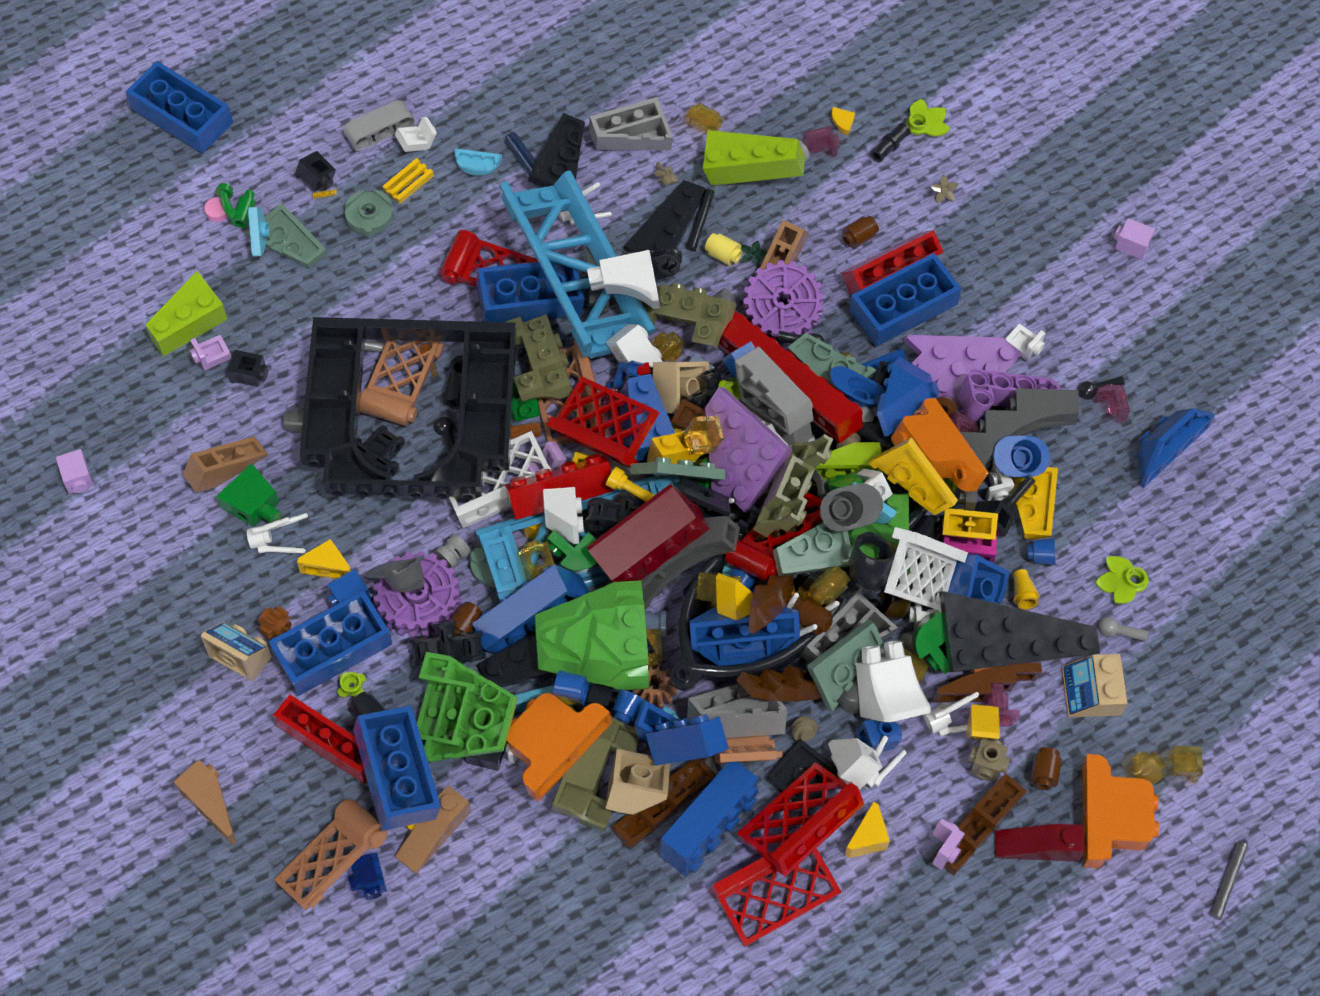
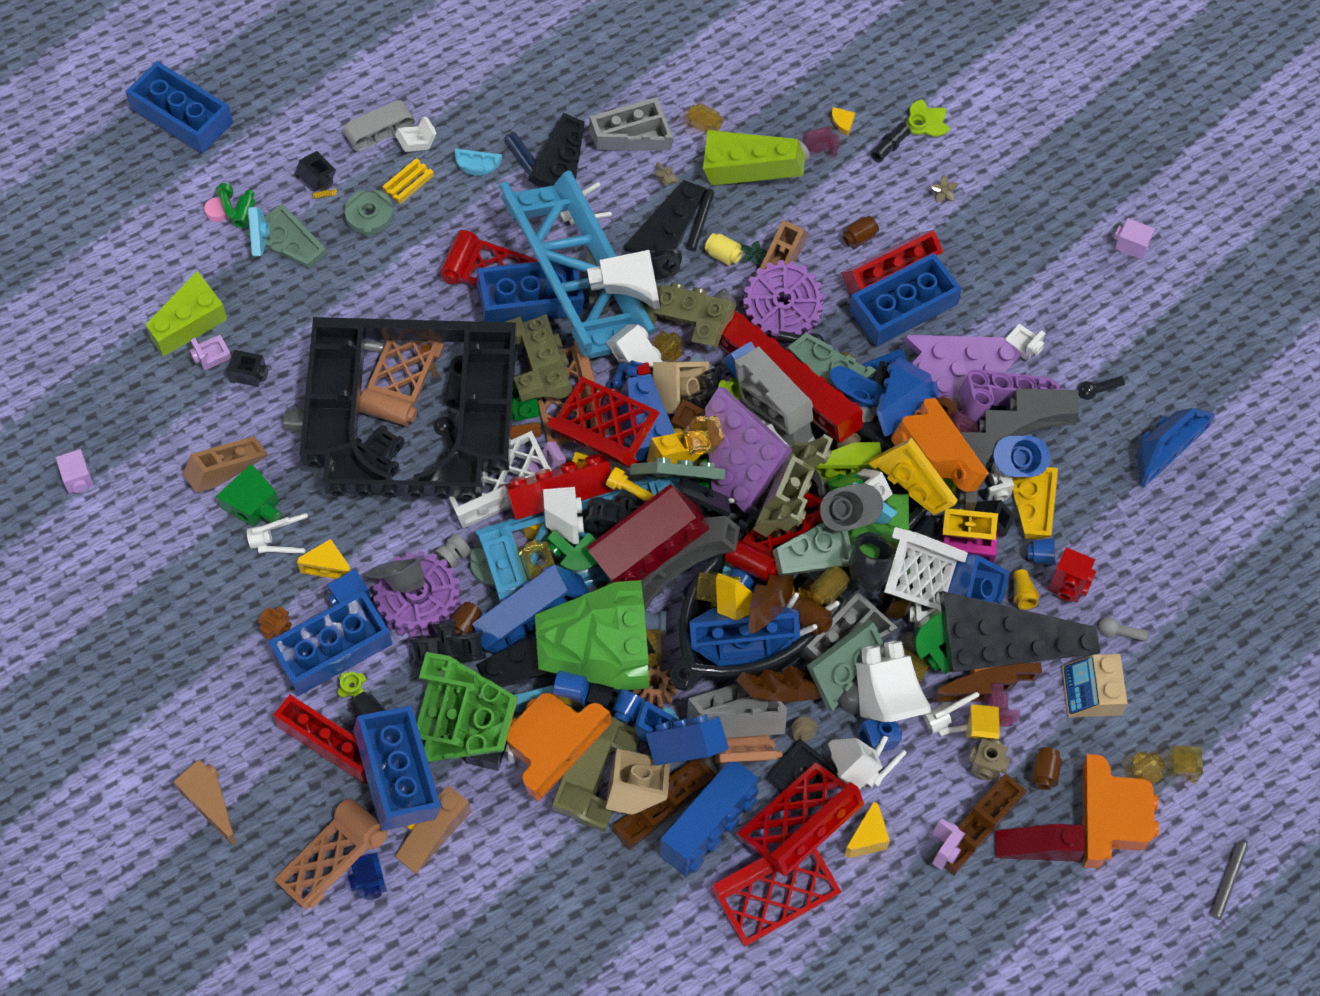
(236, 649): tan slope -> none
(1020, 490): black piece -> none
(1073, 575): none -> red brick
(1116, 399): clear pink bracket -> none
(1119, 582): lime plate -> none

